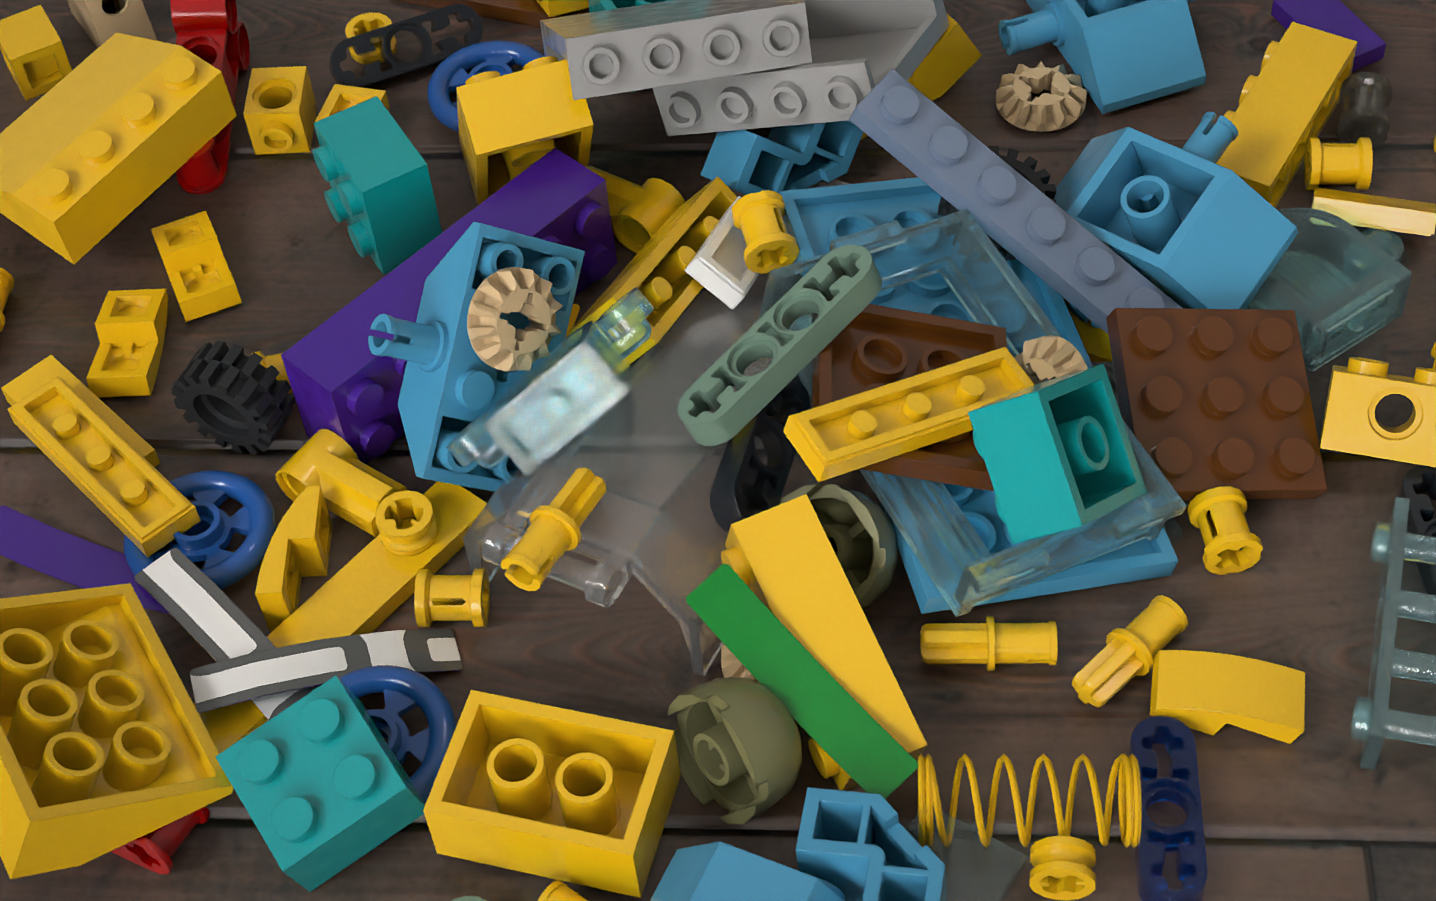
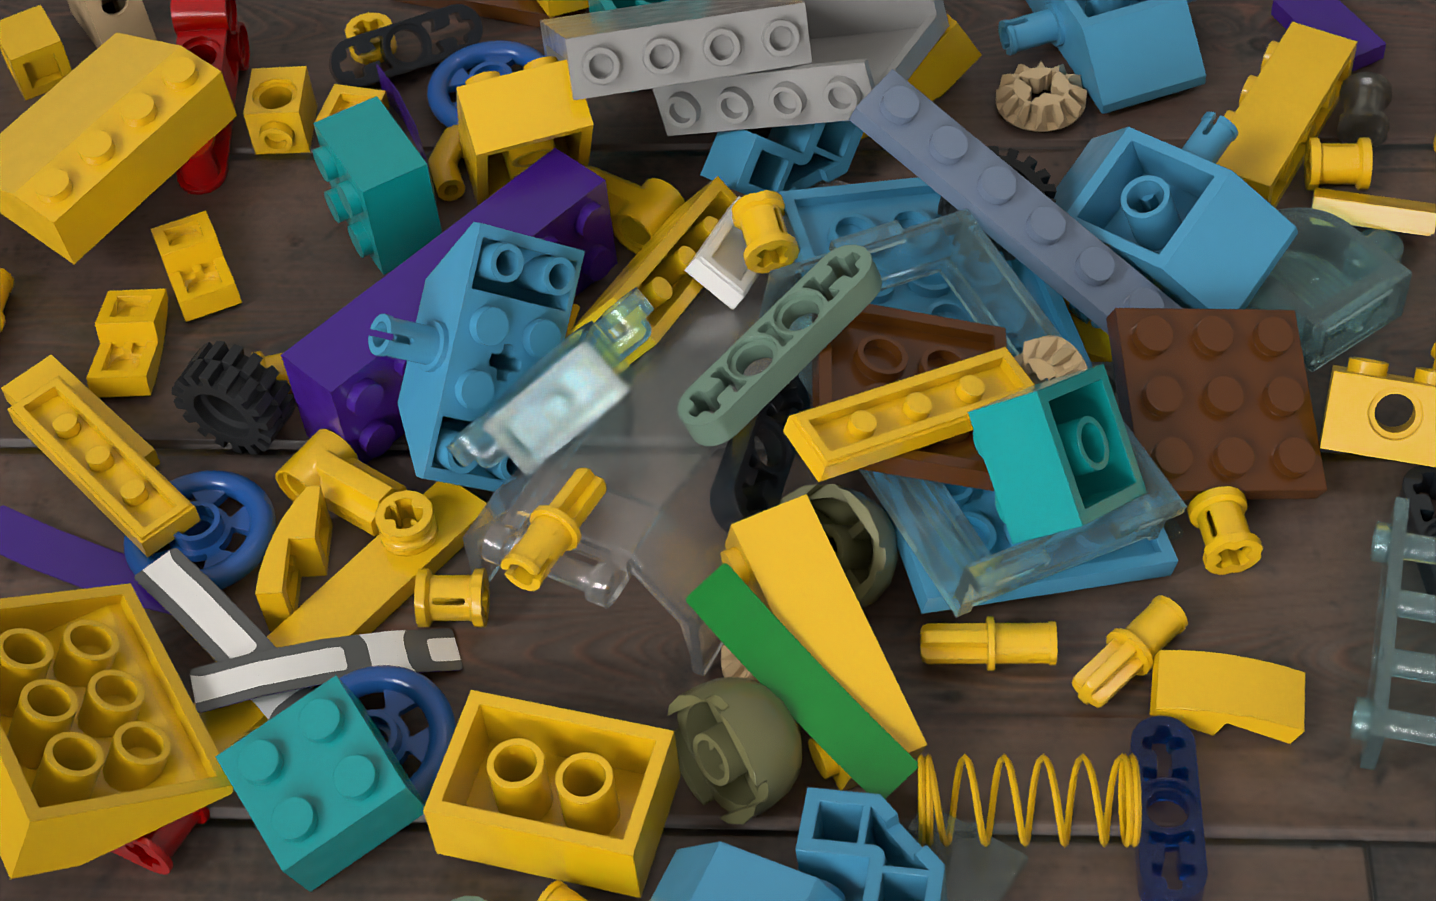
(397, 103): none -> dark purple sticker
(444, 165): none -> yellow arm
(497, 341): tan gear -> none
(1062, 868): yellow bush -> none

